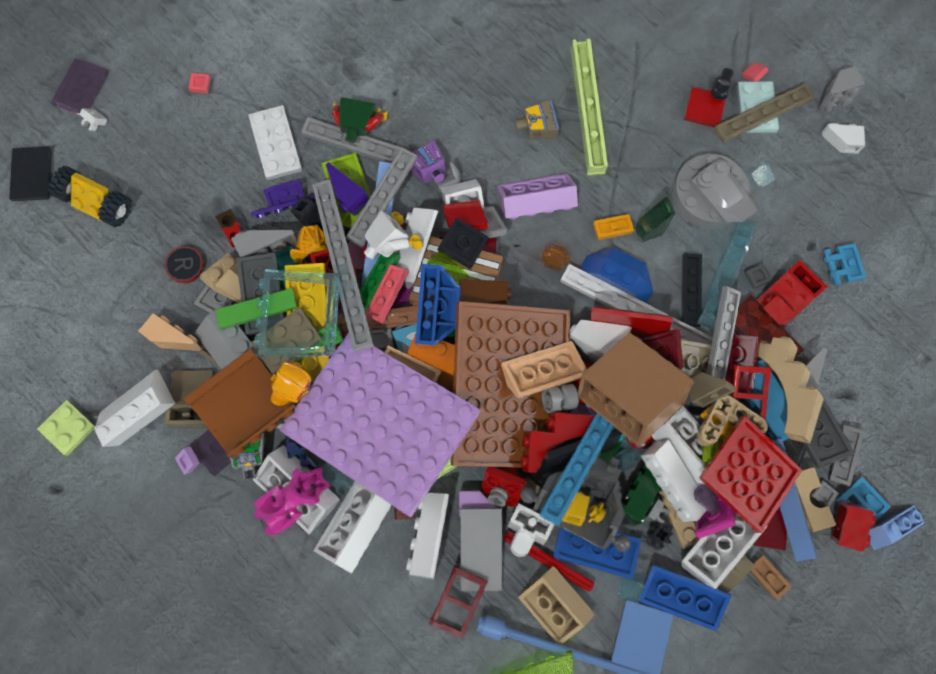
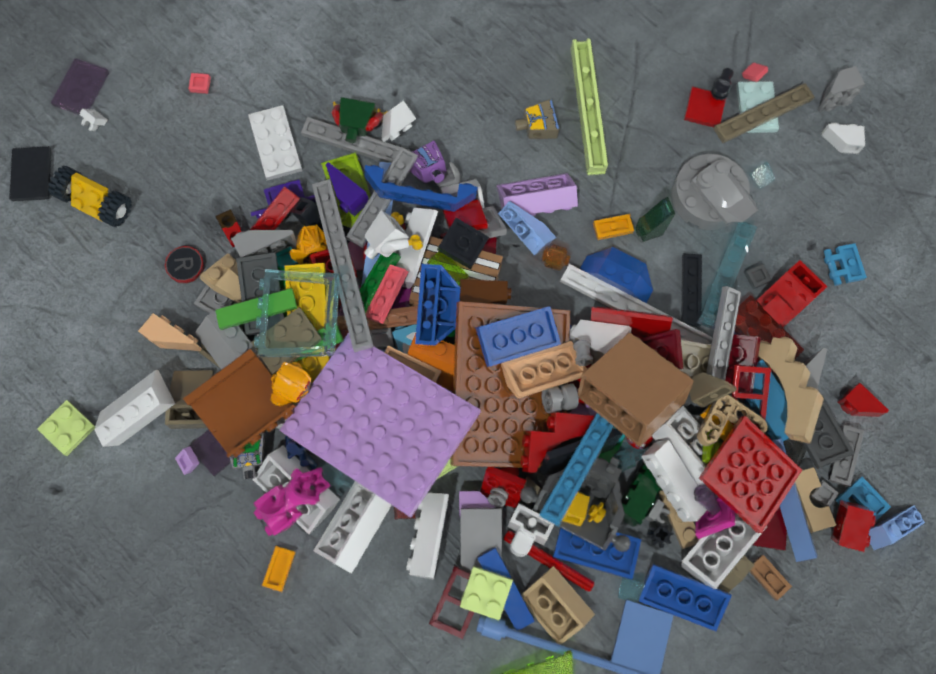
(276, 210): none -> red tile
(278, 568): none -> light orange tile
(395, 120): none -> white slope
(409, 194): none -> blue slope
(486, 592): none -> yellowish green plate
(515, 605): none -> blue tile
(518, 336): none -> plate
(527, 228): none -> light blue slope
(582, 350): none -> light grey bush
(861, 402): none -> red slope

